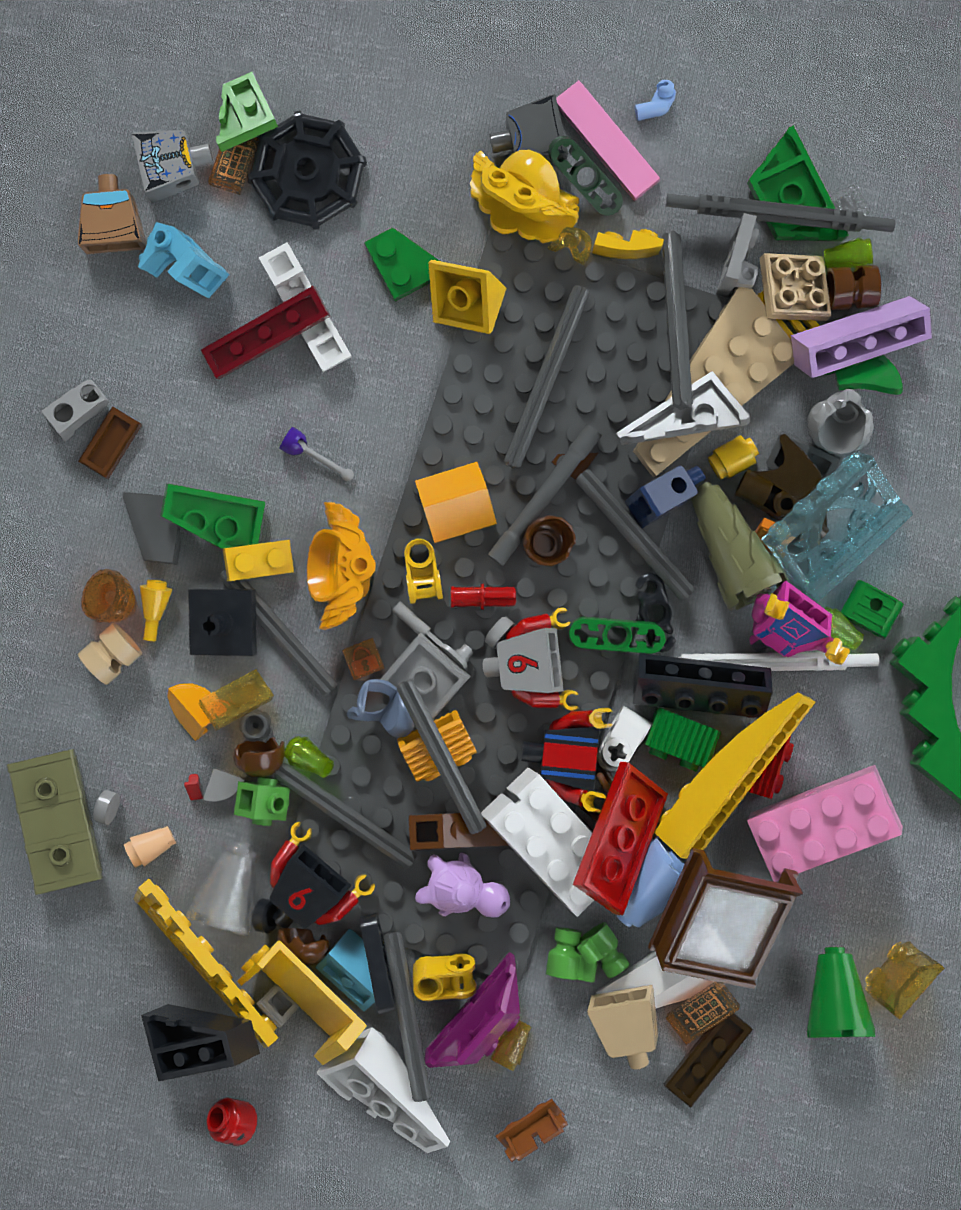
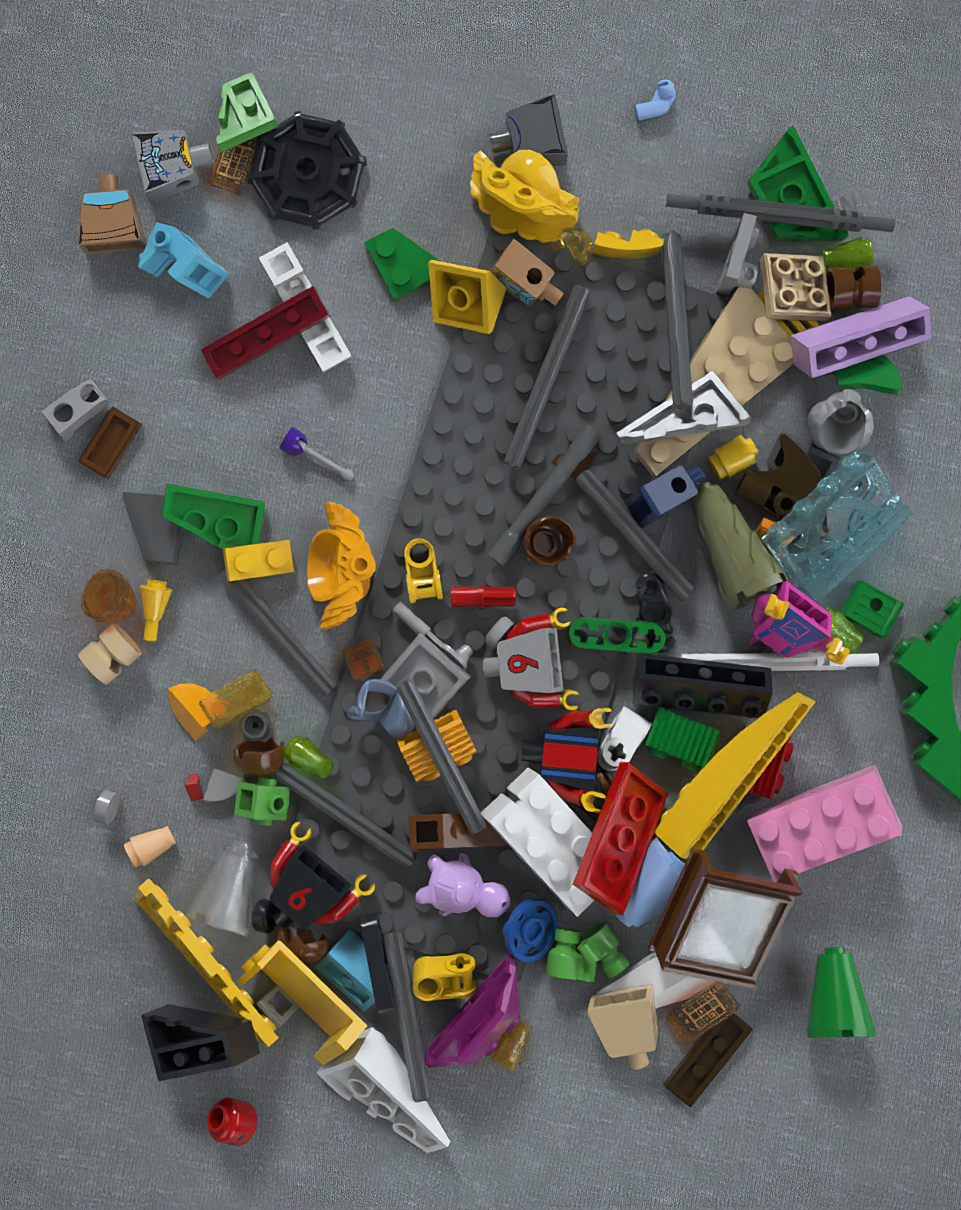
(55, 821): olive container -> none
(222, 622): black tile -> none
(456, 502): light orange slope -> none
(515, 266): none -> medium nougat torso
(527, 930): none -> blue wheel
(544, 1120): dark orange hinge -> none
(607, 140): bright pink tile -> none
(608, 187): dark green beam -> none
(902, 978): clear yellow slope -> none

